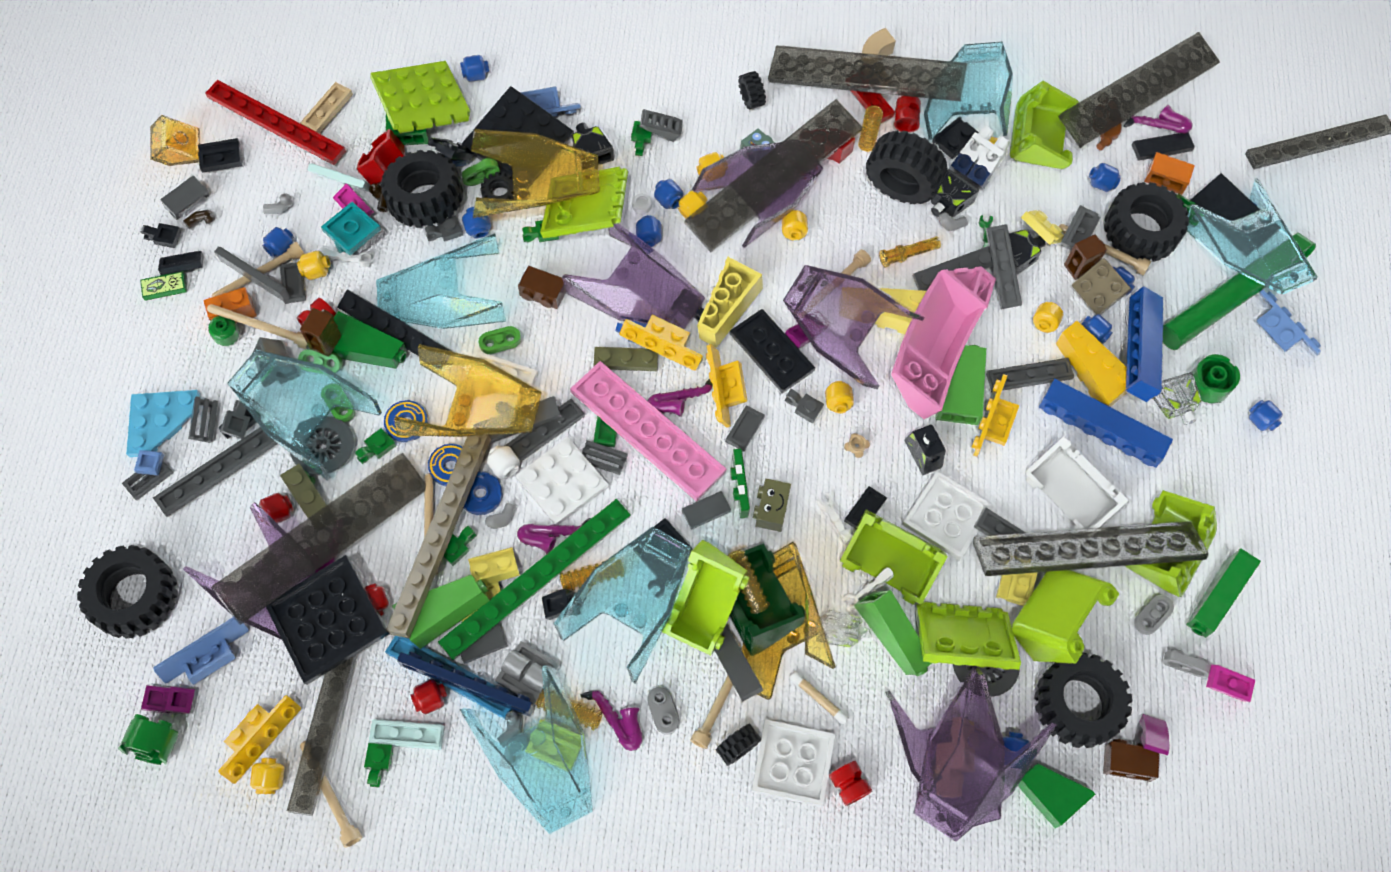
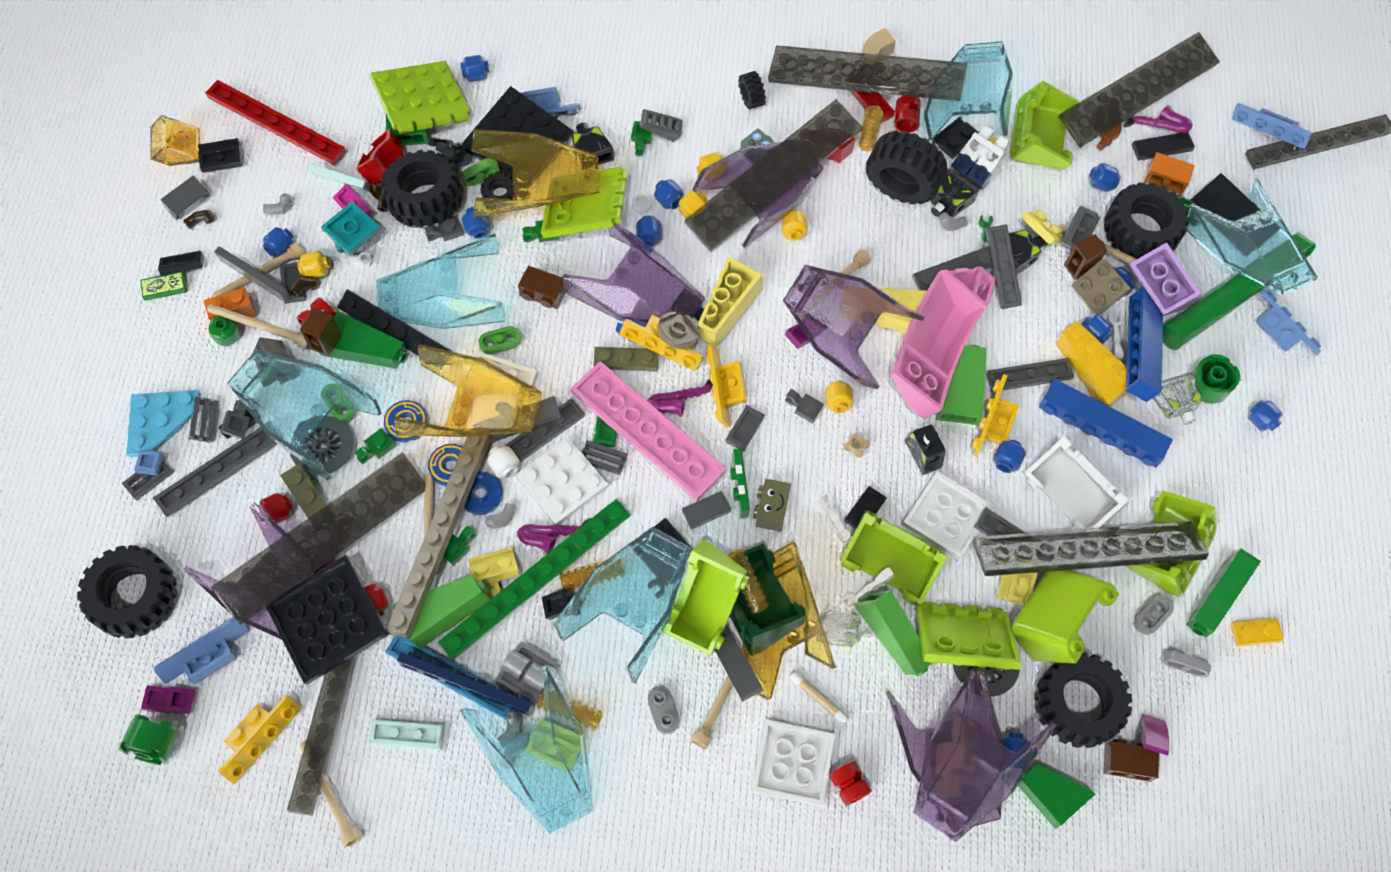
(163, 235): black plate -> none
(267, 776): yellow head -> none
(303, 282): none -> dark brown arm
(322, 359): bright green plate -> none
(327, 107): tan plate -> none
(377, 760): green plate -> none
(428, 696): red head -> none
(489, 643): dark grey tile -> none
(627, 728): magenta piece -> none
(678, 330): none -> dark tan tile
(738, 744): black tyre -> none
(772, 351): black tile -> none
(901, 253): clear yellow pin -> none
(1009, 456): none -> blue head
(1048, 317): yellow head -> none
(1117, 349): none -> white piece
(1166, 280): none -> lavender slope
(1230, 683): dark pink plate -> none
(1257, 632): none -> yellow plate
(1272, 124): none -> medium blue bracket

